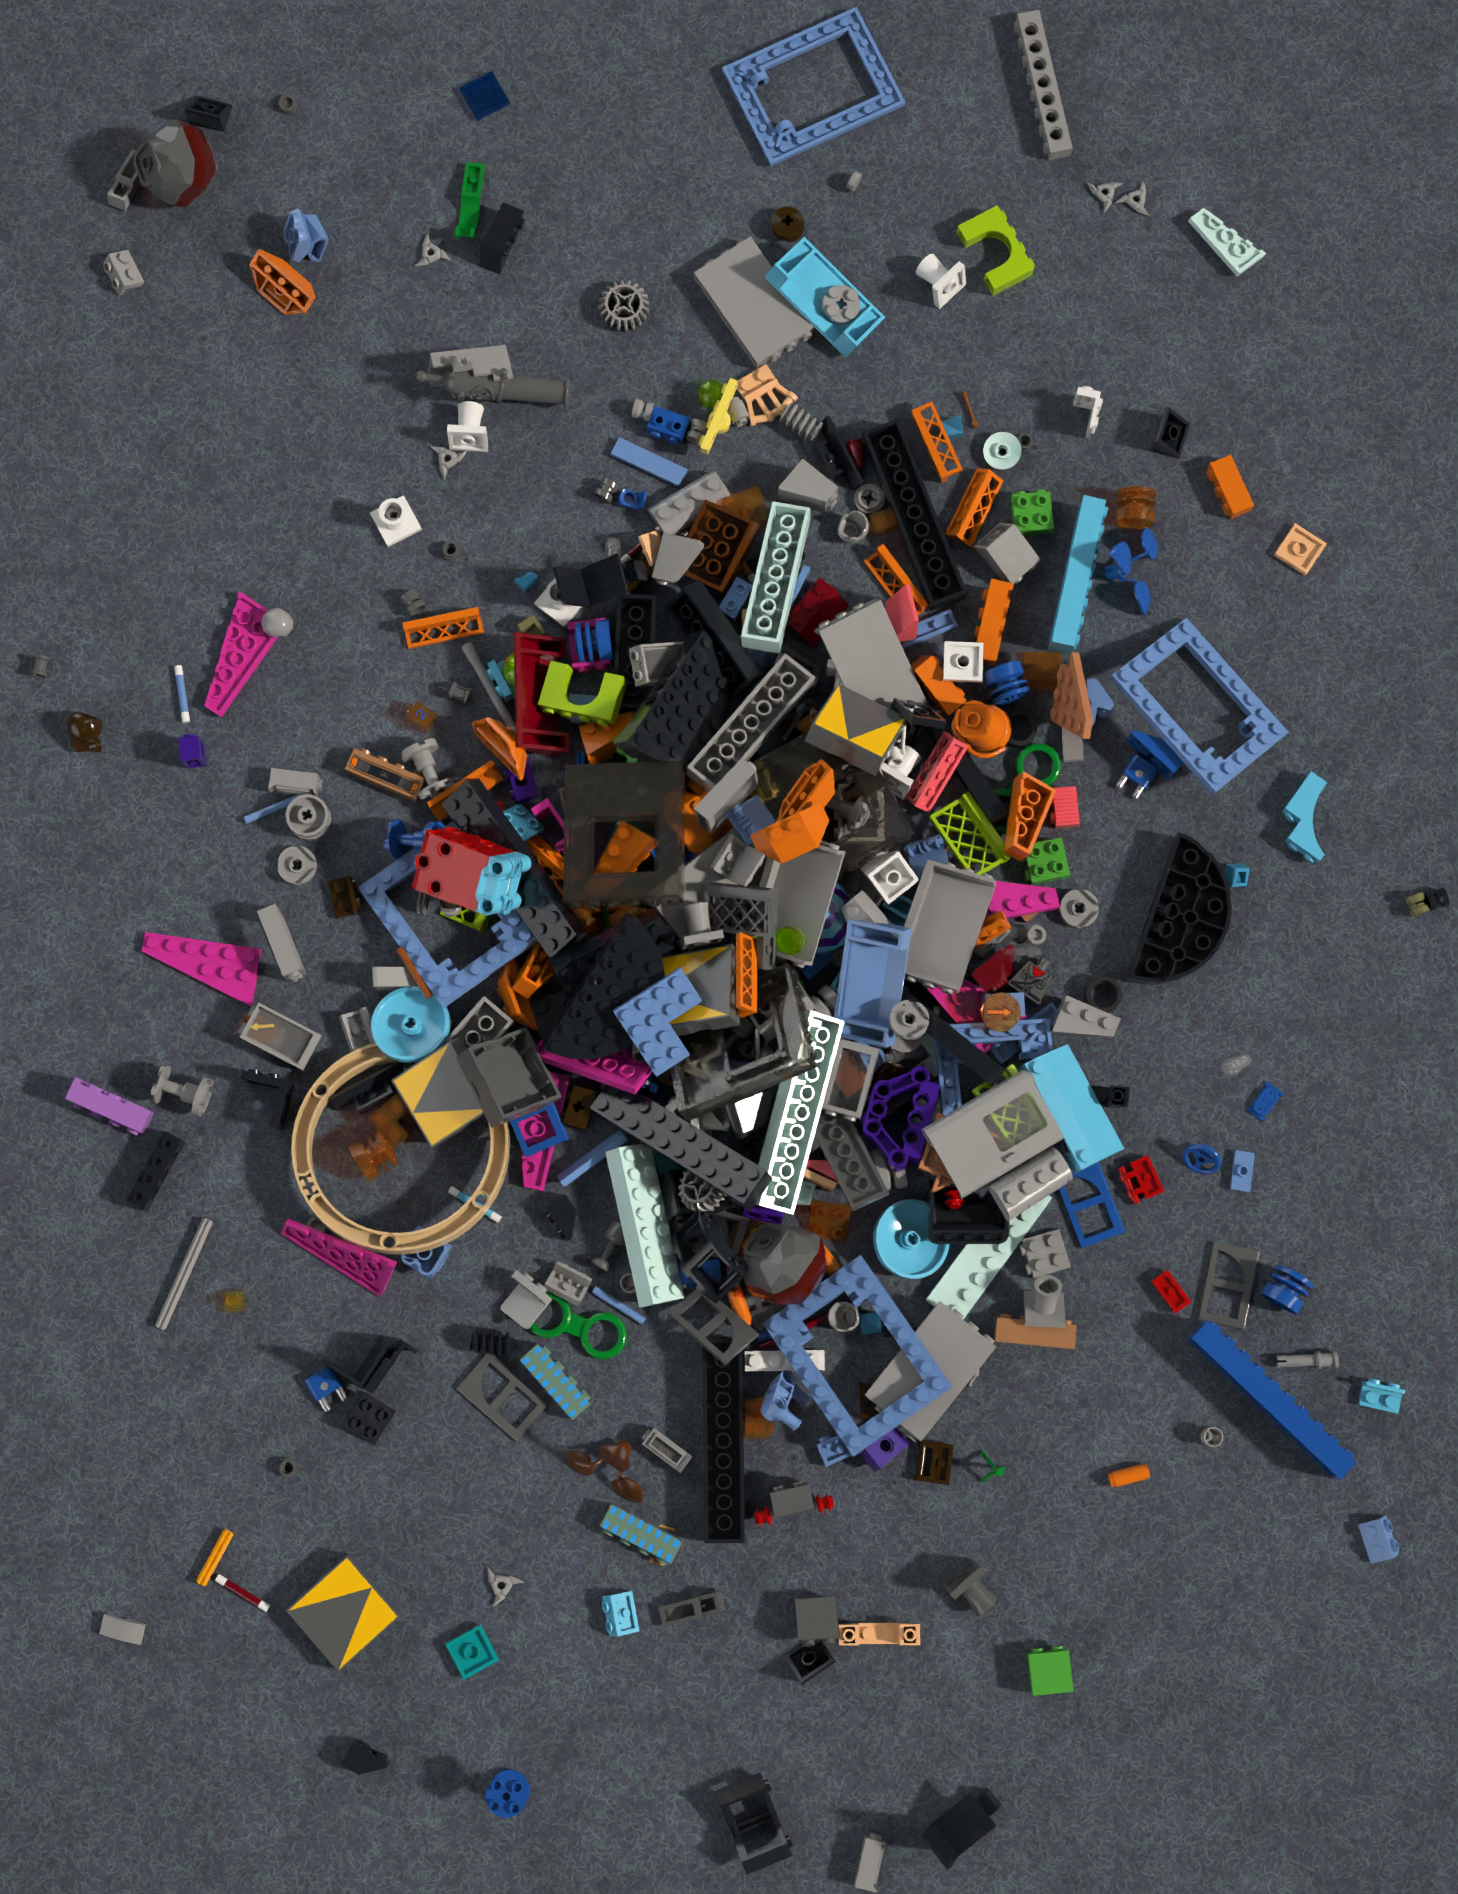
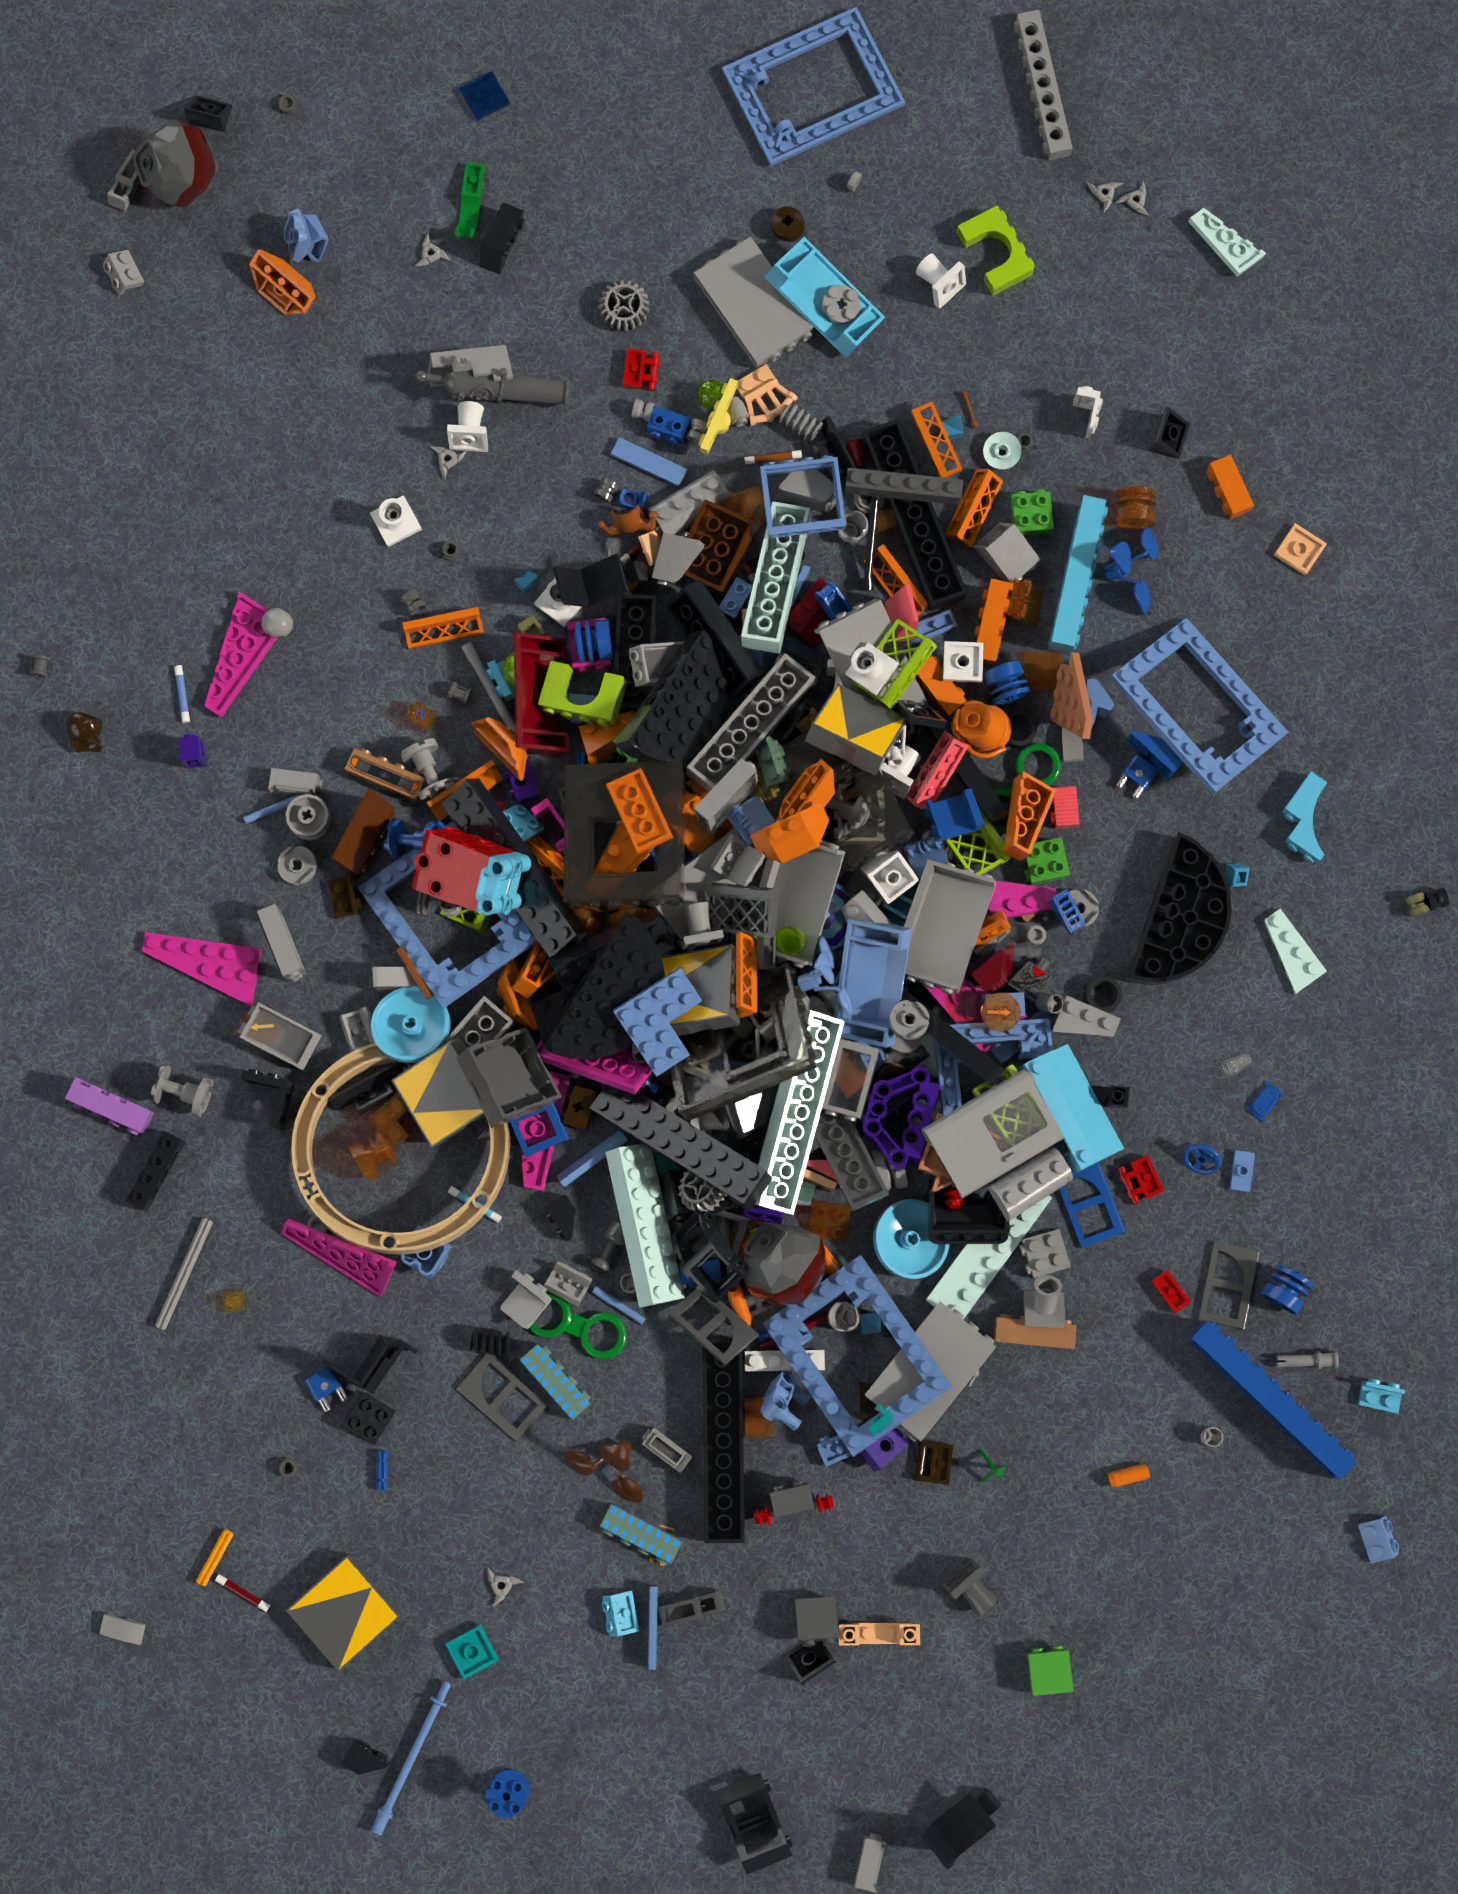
(364, 833): none -> reddish brown slope
(382, 1470): none -> blue axle
(385, 1812): none -> medium blue bar
(629, 522): none -> dark orange piece
(634, 369): none -> red plate
(639, 811): none -> orange tile
(652, 1637): none -> medium blue tile
(772, 763): none -> sand green bracket
(773, 457): none -> dark orange bar
(803, 528): none -> medium blue window
(824, 965): none -> medium blue plant
(832, 600): none -> blue piece
(867, 582): none -> black piece
(871, 668): none -> white plant
(880, 1424): none -> teal bracket
(904, 486): none -> dark grey brick
(909, 669): none -> lime fence
(953, 816): none -> blue panel
(1025, 602): none -> clear orange hinge
(1049, 1002): none -> dark grey wheel
(1068, 901): none -> blue slope
(1297, 958): none -> light aqua wing

